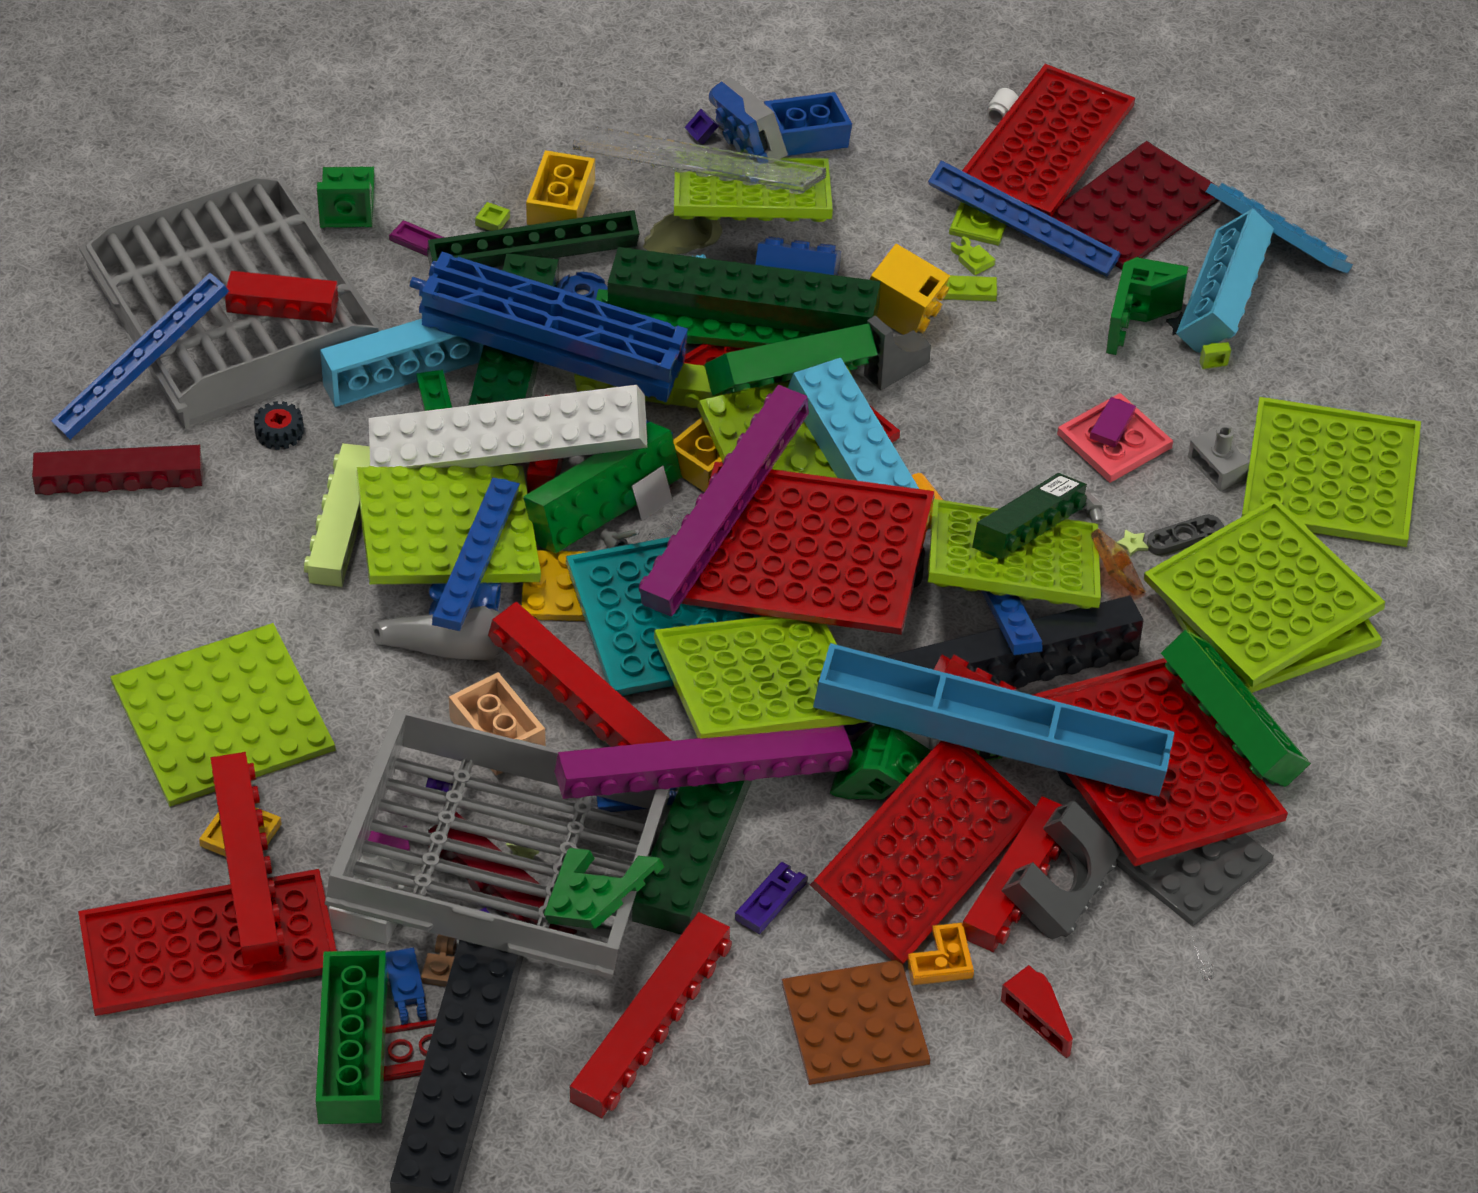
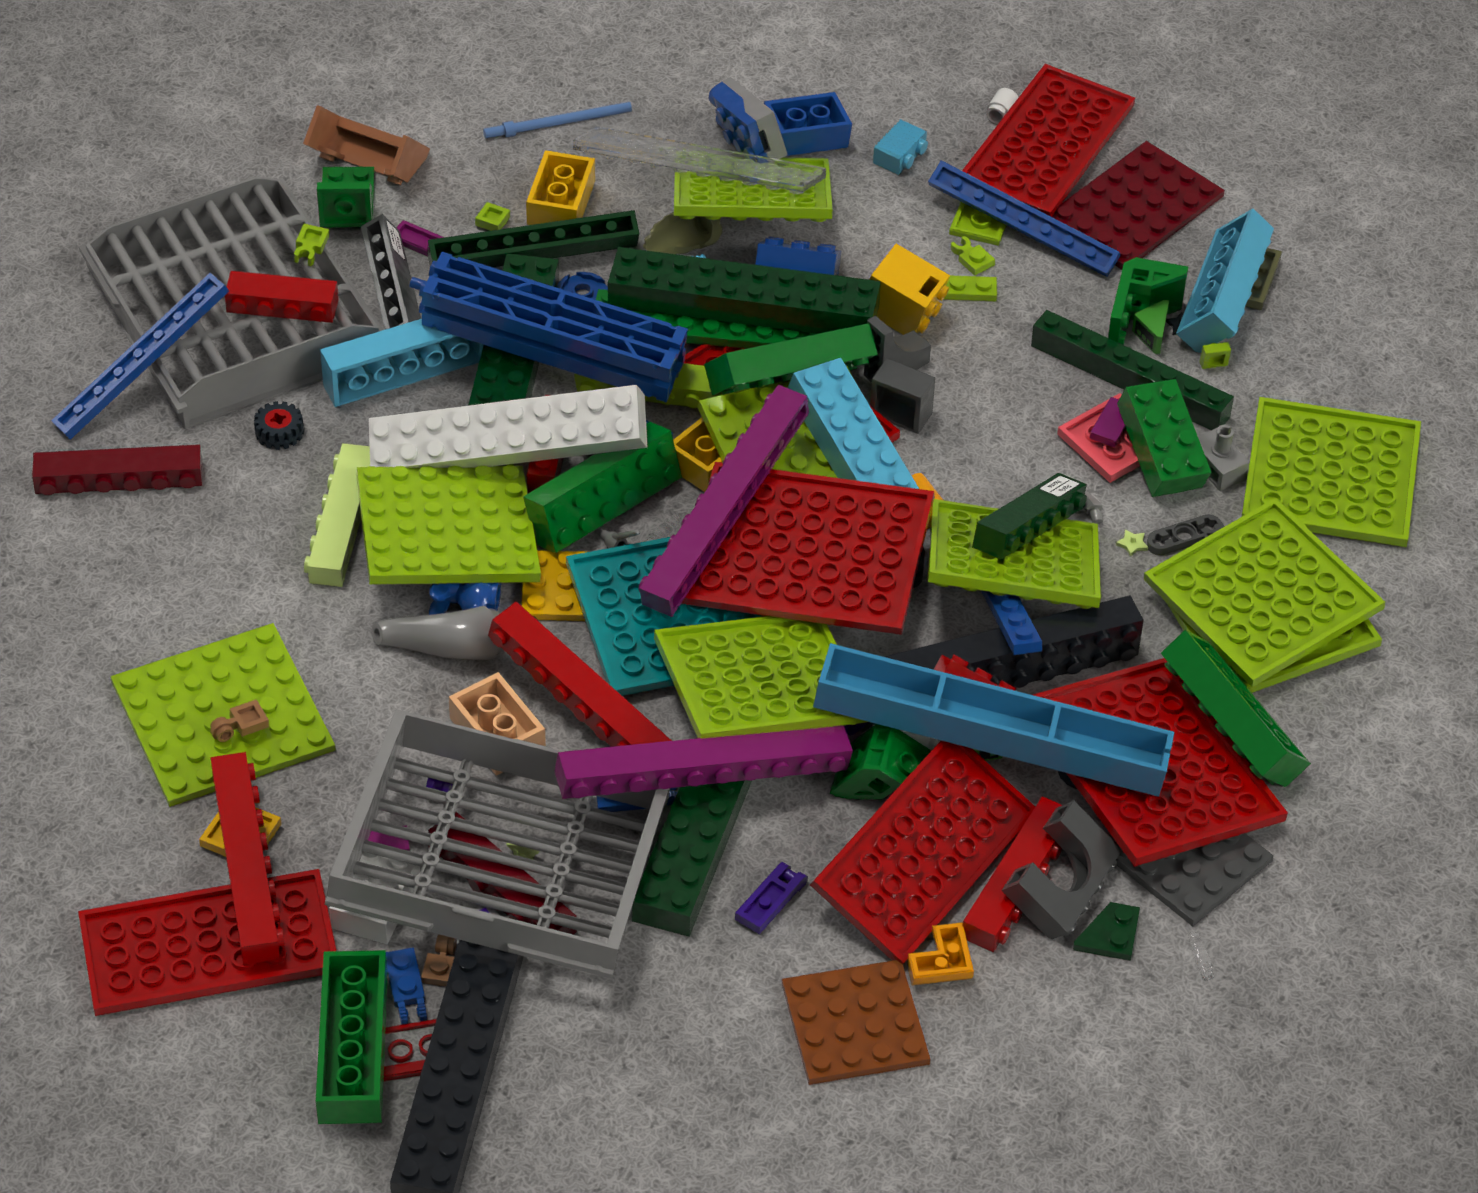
(245, 718): none -> medium nougat plate
(310, 241): none -> lime plate
(365, 146): none -> nougat windscreen
(390, 272): none -> dark grey brick
(433, 390): green plate -> none
(475, 554): blue plate -> none
(510, 128): none -> medium blue bar
(590, 899): green wing -> none
(650, 1015): red brick -> none
(652, 493): white sticker -> none
(701, 126): dark purple plate -> none
(900, 147): none -> medium azure brick
(903, 395): none -> dark grey piece
(1035, 1003): red slope -> none
(1110, 932): none -> dark green wing
(1117, 562): clear orange plate -> none
(1126, 367): none -> dark green brick
(1150, 325): none -> bright green slope
(1164, 437): none -> green brick
(1265, 277): none -> olive plate
(1290, 232): dark azure plate -> none

